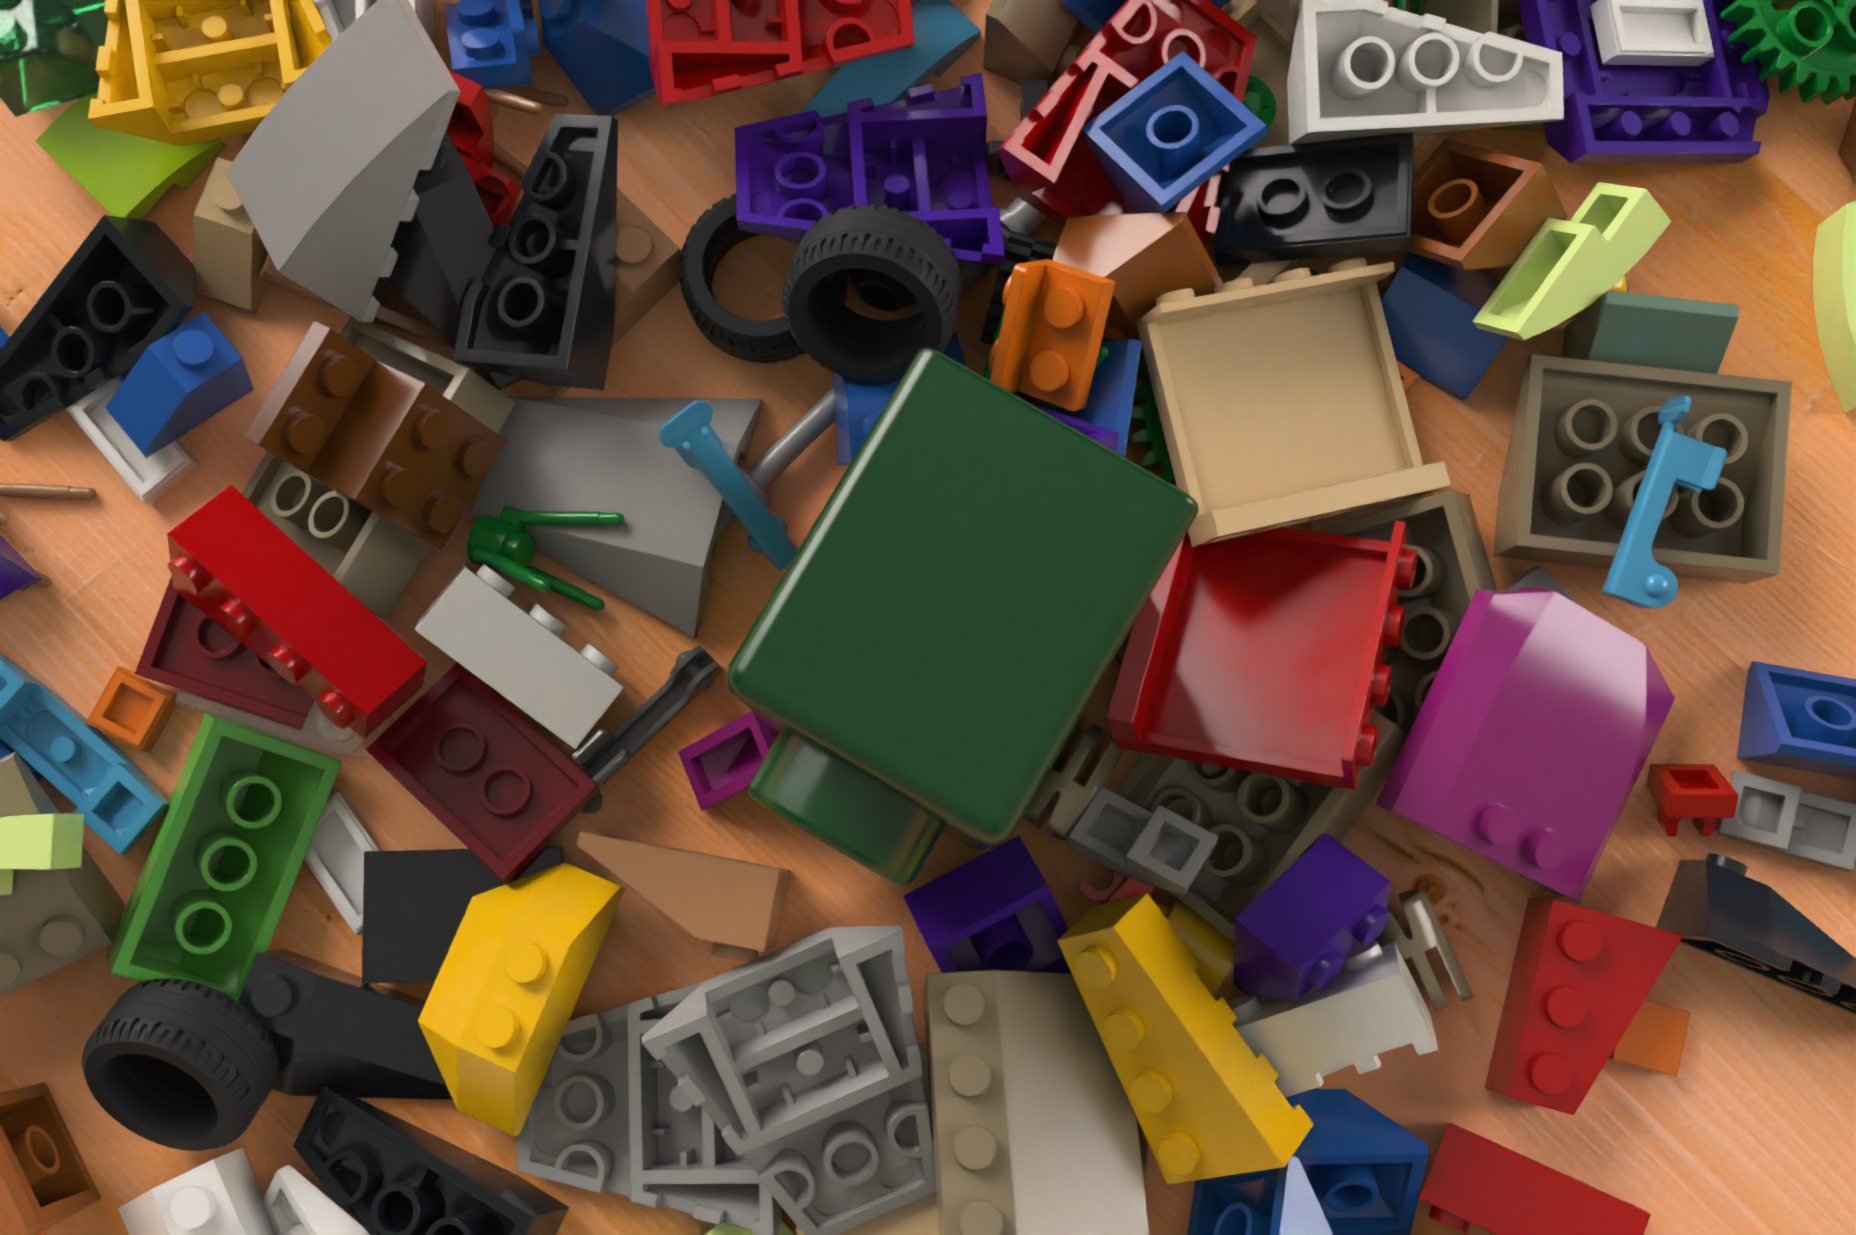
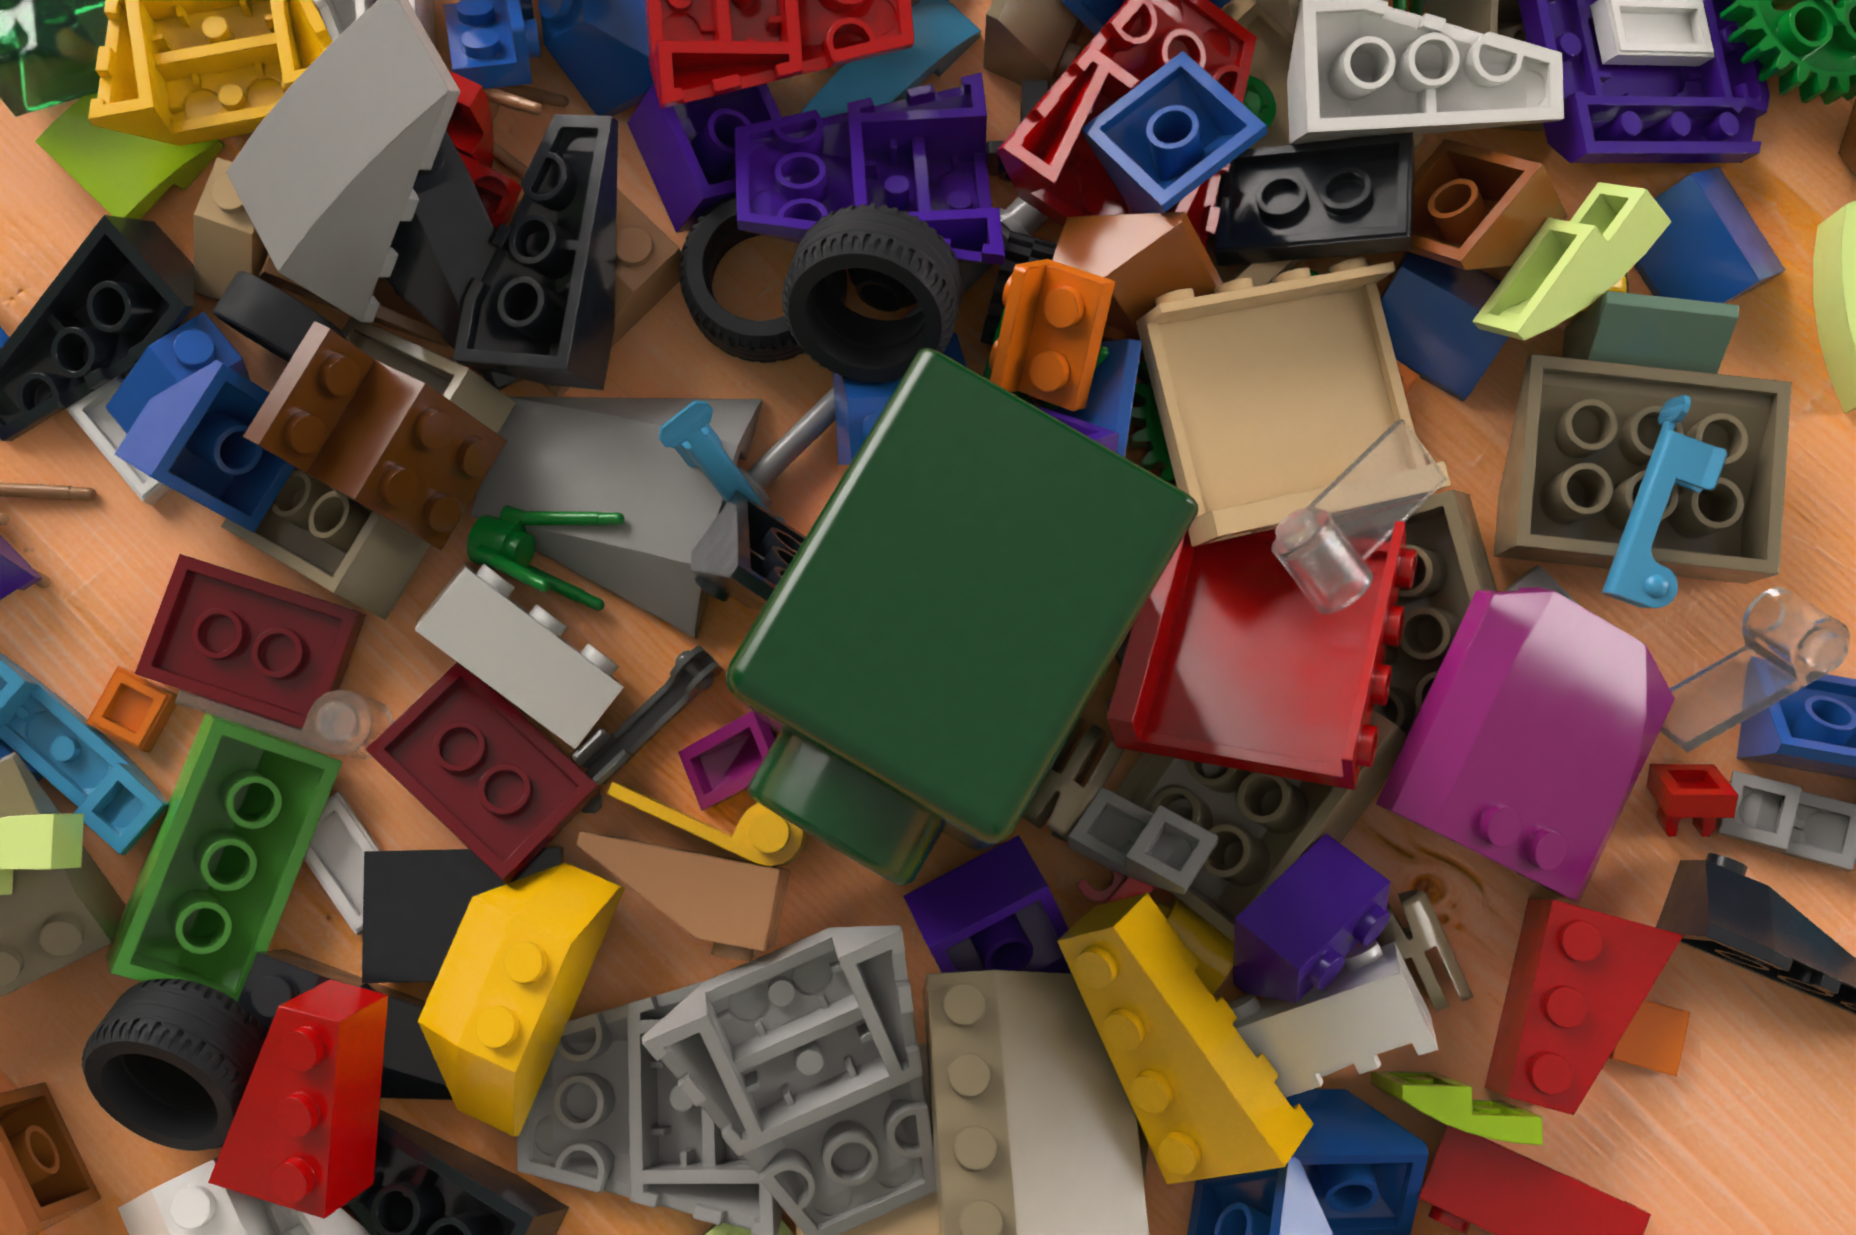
(197, 446): none -> blue slope
(267, 315): none -> black tyre
(292, 613): red wedge -> none
(311, 1103): none -> red wedge
(693, 147): none -> dark purple slope
(744, 553): none -> black wedge
(758, 836): none -> yellow door
(1336, 533): none -> clear door
(1453, 1105): none -> lime slope
(1710, 246): none -> blue slope
(1783, 651): none -> clear door

